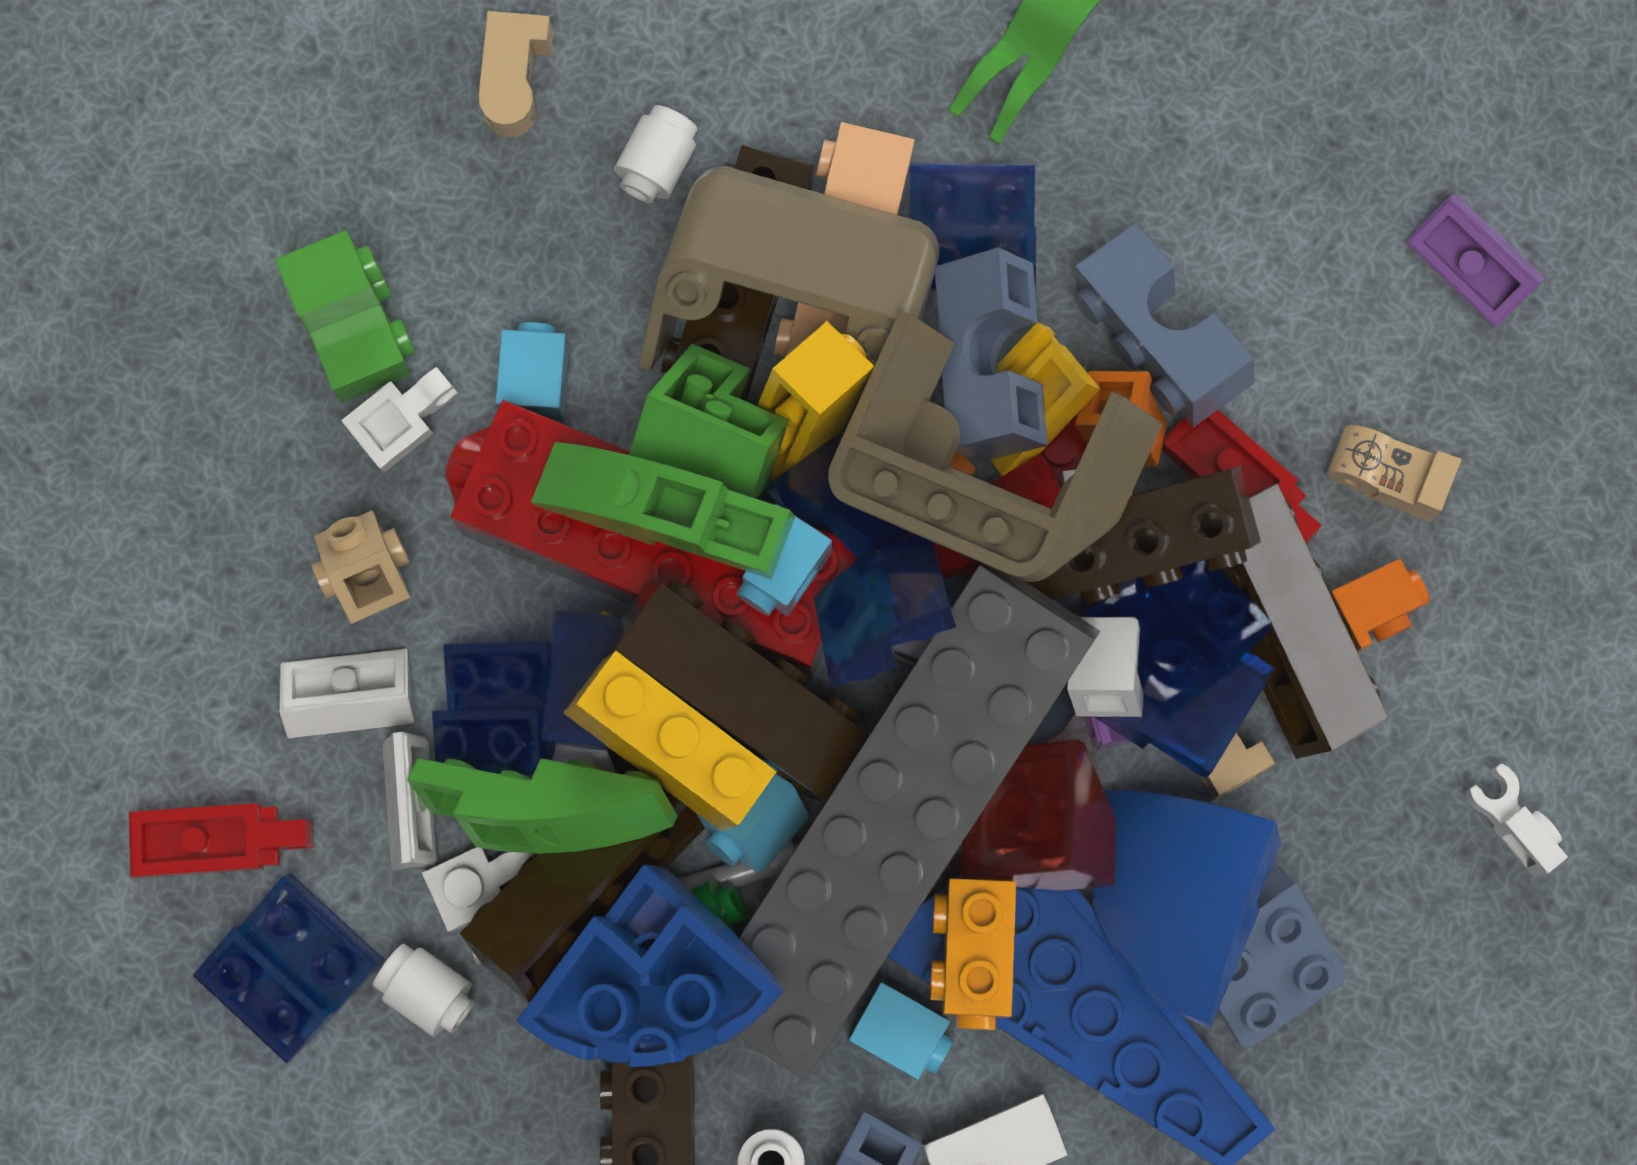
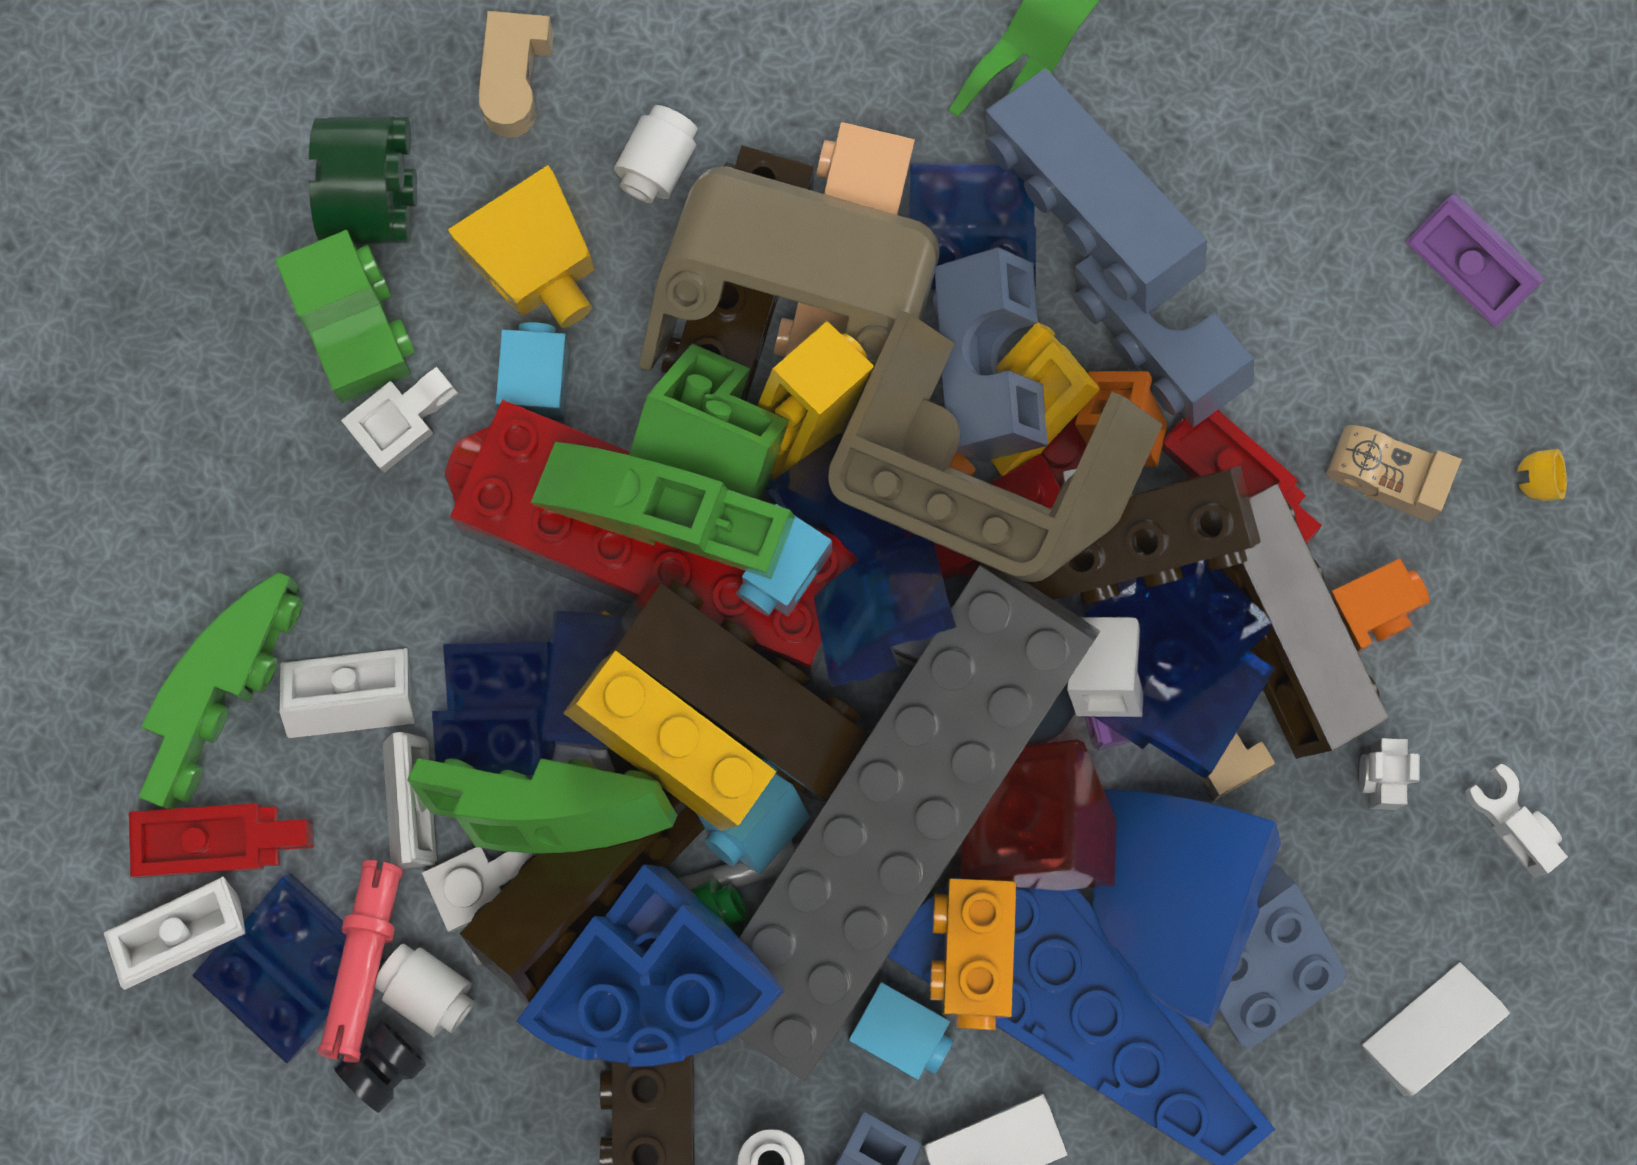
(175, 932): none -> white slope
(225, 659): none -> bright green slope
(361, 565): tan brick -> none
(362, 178): none -> dark green brick
(366, 935): none -> coral pin
(391, 1056): none -> black wheel
(529, 249): none -> yellow torso
(1094, 192): none -> sand blue brick
(1388, 772): none -> white plate
(1435, 1030): none -> white slope
(1546, 475): none -> yellow hinge

